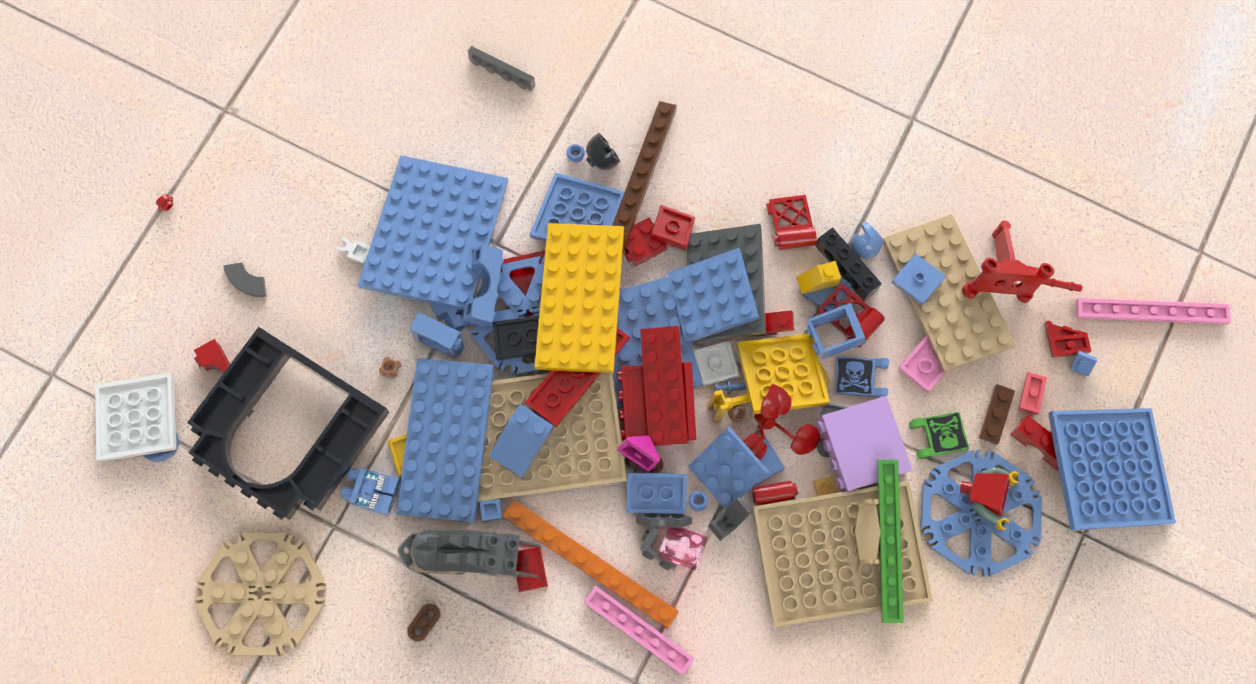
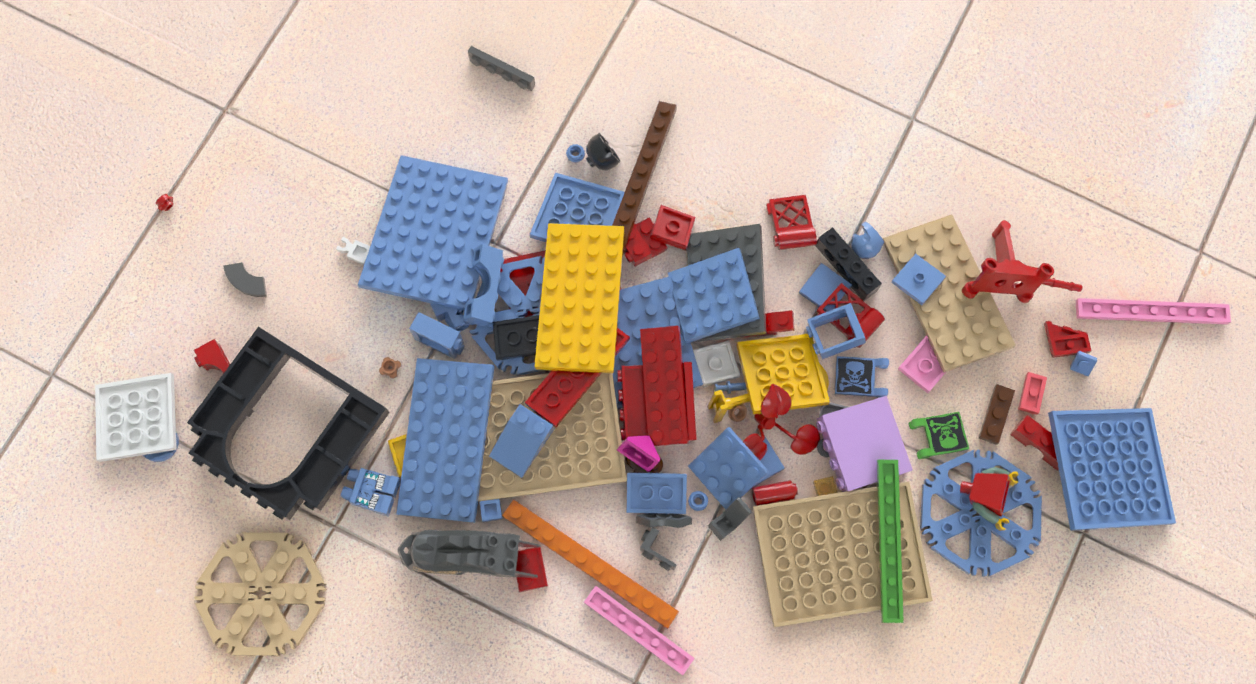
(423, 622): reddish brown plate -> none
(682, 547): clear pink plate -> none
(819, 278): yellow slope -> none
(867, 531): tan piece -> none

